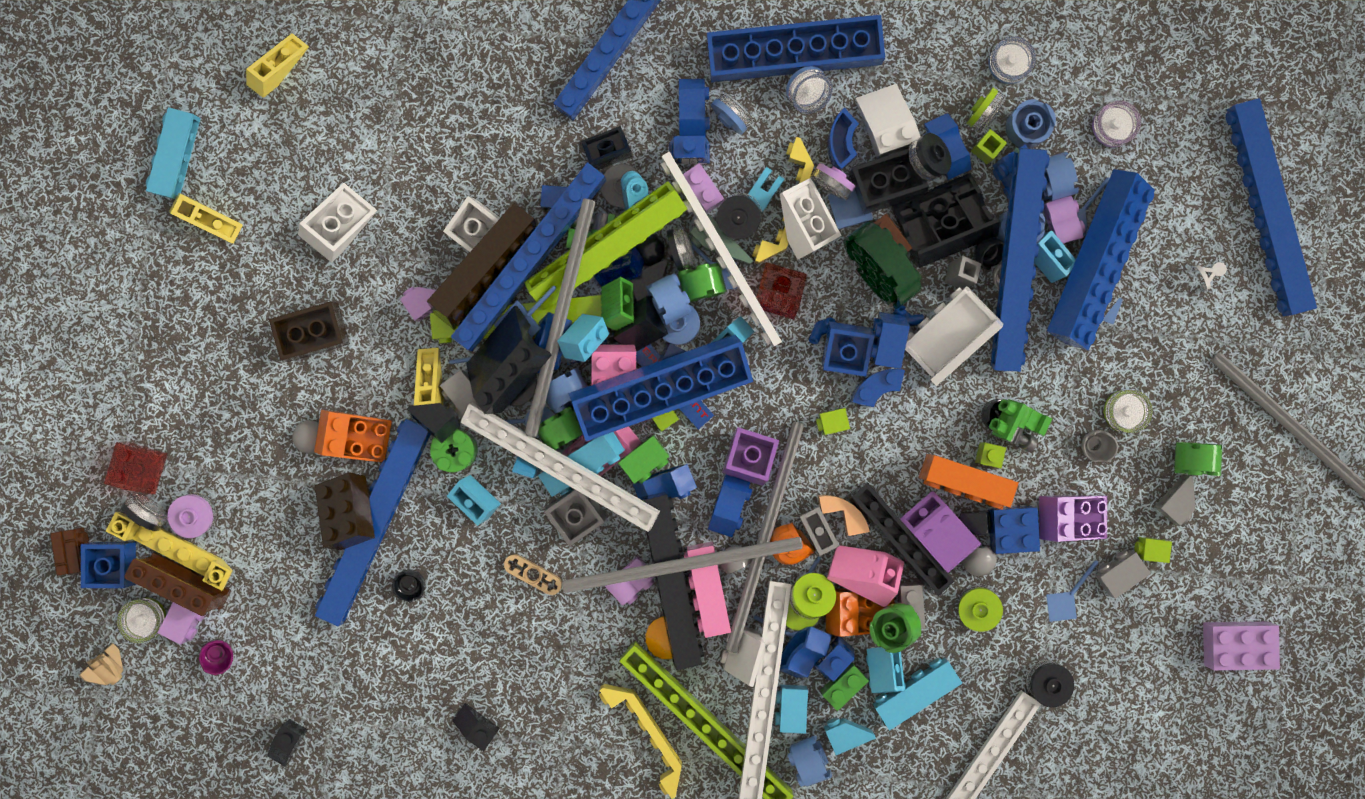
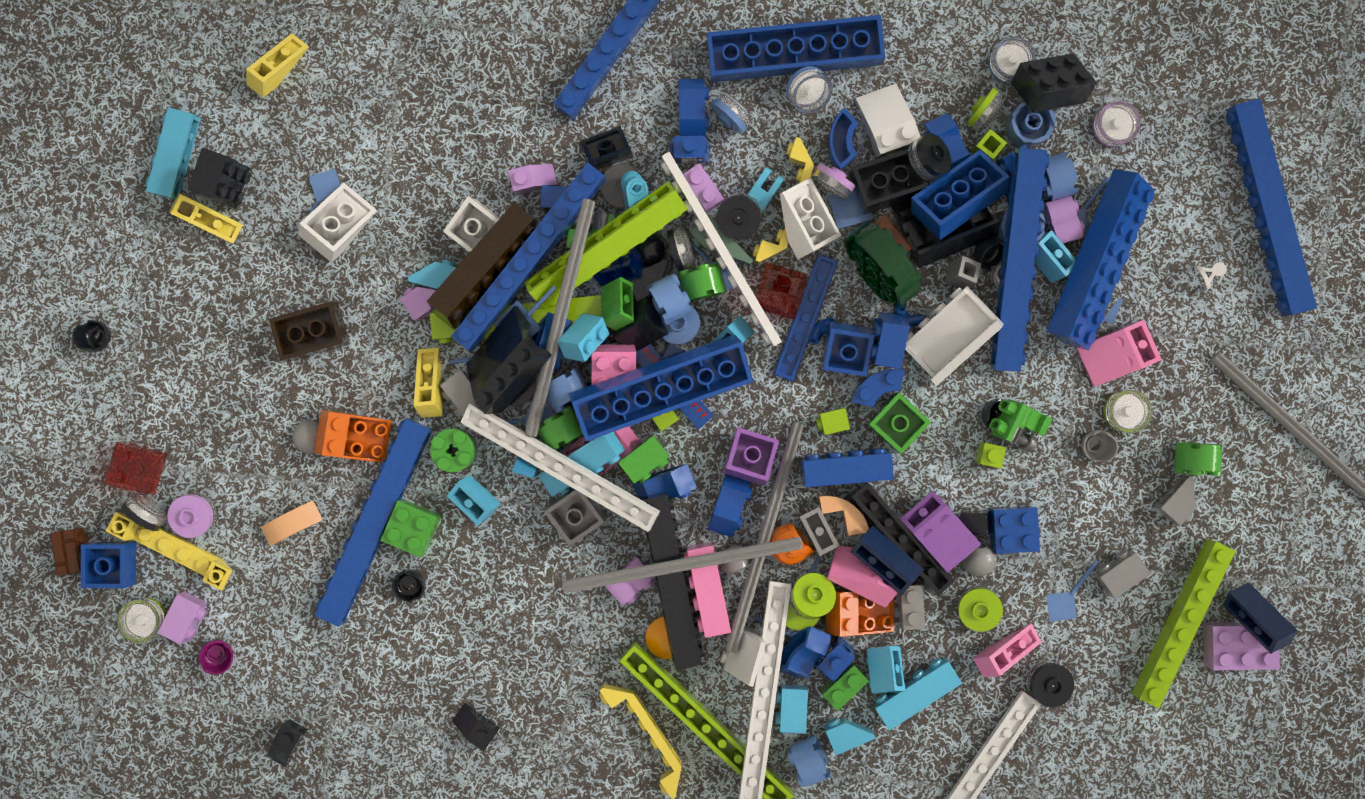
(85, 334): none -> black hair
(104, 668): tan brick -> none
(176, 583): reddish brown fence -> none
(219, 178): none -> black brick
(291, 523): none -> light nougat brick
(323, 186): none -> medium blue piece
(344, 511): dark brown brick -> none
(411, 527): none -> bright green brick
(433, 274): none -> medium azure slope
(435, 419): black slope -> none
(521, 561): tan beam -> none
(531, 178): none -> lavender slope
(805, 318): none -> blue tile
(846, 469): none -> blue brick
(887, 560): none -> dark blue brick
(895, 627): bright green brick -> none
(898, 423): none -> bright green brick
(960, 194): none -> blue brick
(969, 480): orange brick -> none
(1006, 652): none -> bright pink slope
(1053, 82): none -> black brick
(1072, 518): medium lavender slope -> none
(1119, 353): none -> bright pink slope
(1153, 549): lime brick -> none
(1183, 622): none -> lime brick
(1260, 618): none -> dark blue brick

